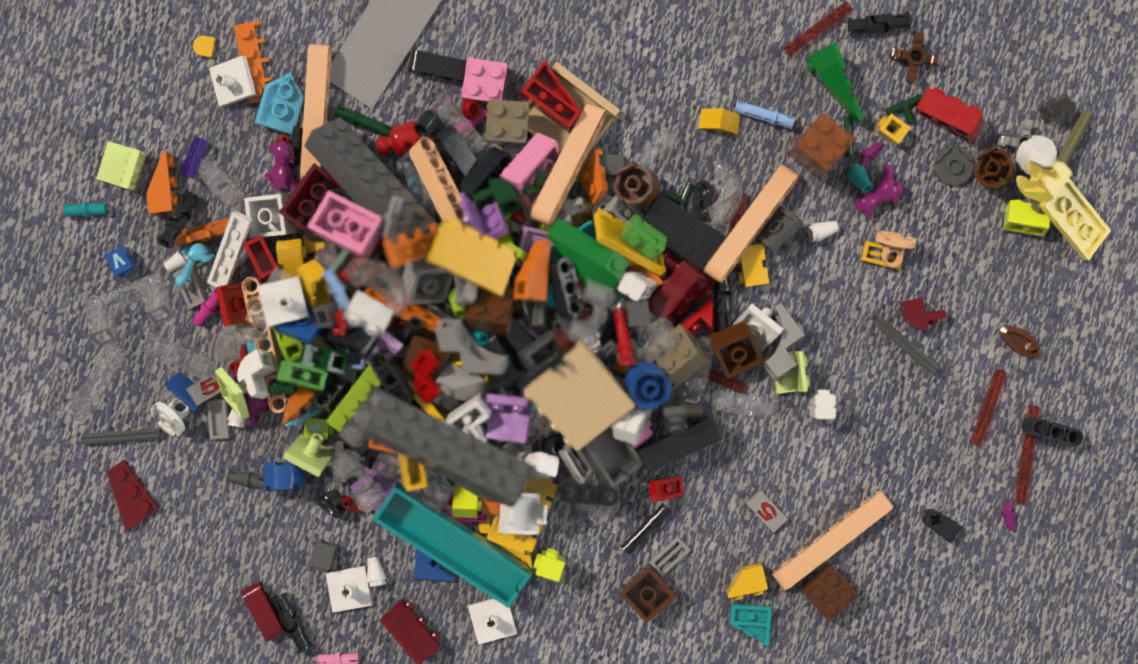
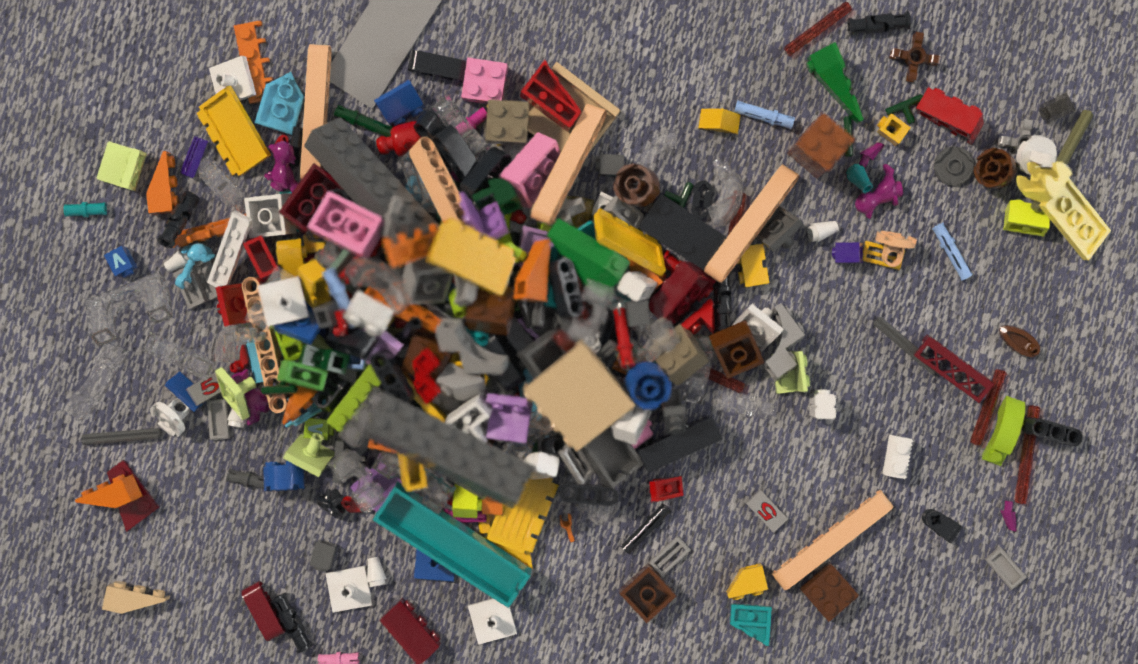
(112, 495): none -> orange slope
(121, 599): none -> tan slope
(204, 46): yellow tile -> none
(207, 309): dark pink pin -> none
(234, 131): none -> yellow hinge
(253, 370): white brick -> none
(400, 103): none -> blue slope
(470, 109): red plate -> none
(524, 516): white panel -> none
(538, 186): dark green piece -> none
(549, 564): neon yellow brick -> none
(552, 362): black bar -> none
(567, 525): none -> orange hand
(593, 178): orange wing -> none
(643, 237): bright green brick -> none
(692, 411): dark tan piece -> none
(848, 252): none -> dark purple brick
(897, 456): none -> white brick
(915, 316): dark red brick -> none
(952, 251): none -> light blue pin
(958, 362): none -> dark red fence
(1005, 568): none -> light grey tile
(1006, 432): none -> lime arch

